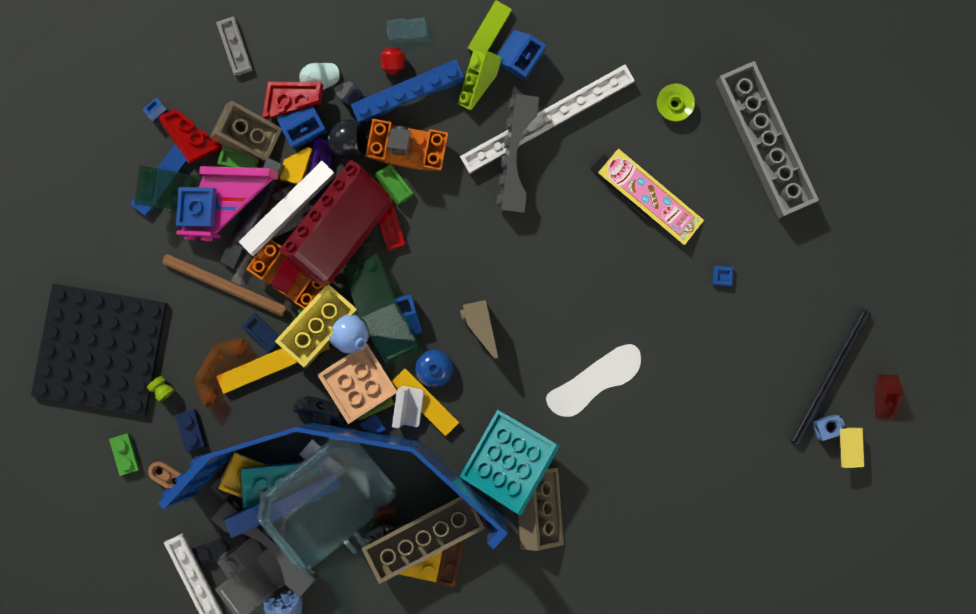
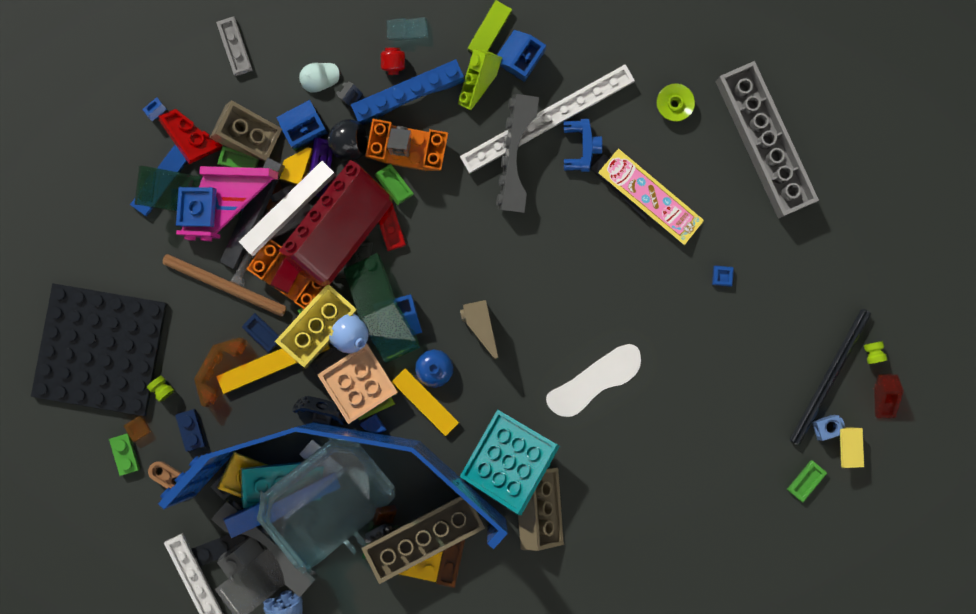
(137, 428): none -> clear orange tile
(290, 97): red wing -> none
(408, 407): white panel -> none
(591, 145): none -> blue connector
(807, 481): none -> bright green tile
(875, 354): none -> lime wheel

